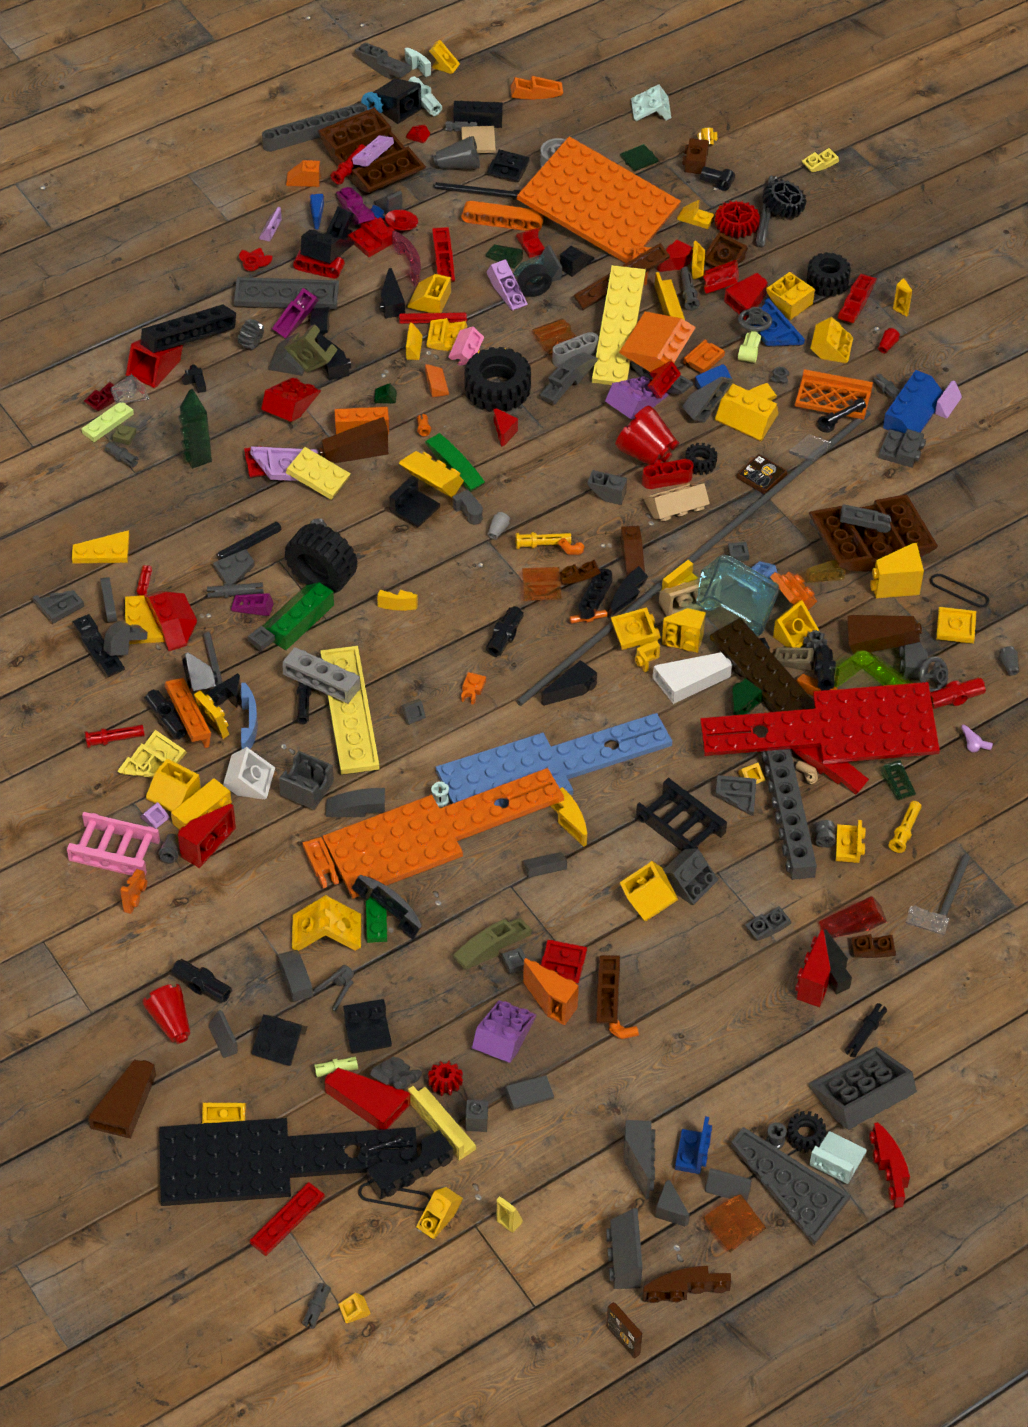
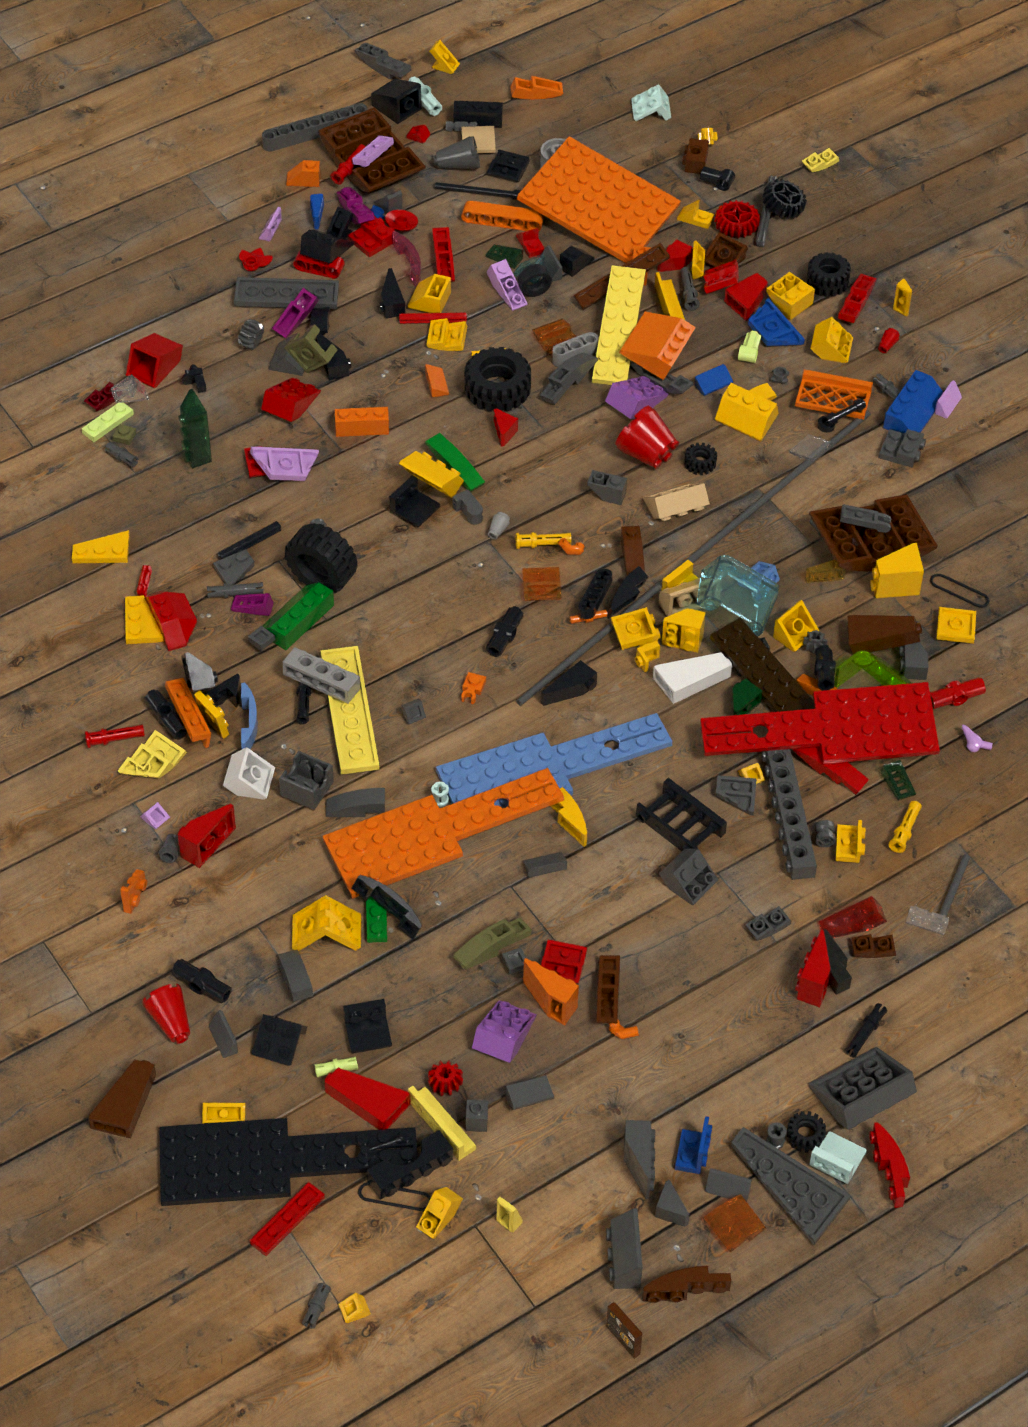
(59, 604): dark grey wing -> none
(94, 644): black slope -> none
(108, 599): dark grey beam -> none
(112, 861): bright pink fence -> none
(118, 637): dark grey brick -> none
(172, 785): yellow slope -> none
(188, 328): black brick -> none
(205, 800): yellow brick -> none
(212, 656): dark grey bar -> none
(318, 473): light yellow plate -> none
(320, 860): orange hinge -> none
(340, 977): dark grey plant -> none
(357, 443): reddish brown slope -> none
(370, 97): dark azure gear -> none
(385, 394): dark green slope -> none
(396, 1072): dark grey plate -> none
(401, 602): yellow slope -> none
(413, 343): yellow slope -> none
(418, 61): light aqua slope -> none
(423, 426): orange pin -> none
(466, 345): bright pink hinge -> none
(572, 574): reddish brown slope -> none
(639, 157): clear green piece -> none
(649, 890): yellow slope -> none
(663, 378): red slope -> none
(667, 474): red beam -> none
(704, 356): orange plate -> none
(704, 400): dark grey slope -> none
(738, 551): dark grey plate -> none
(755, 317): dark grey piece -> none
(761, 474): tile -> none
(794, 588): orange plate -> none
(806, 656): dark tan slope -> none
(809, 772): tan arm -> none
(938, 674): dark grey piece -> none
(1009, 658): dark grey cone -> none

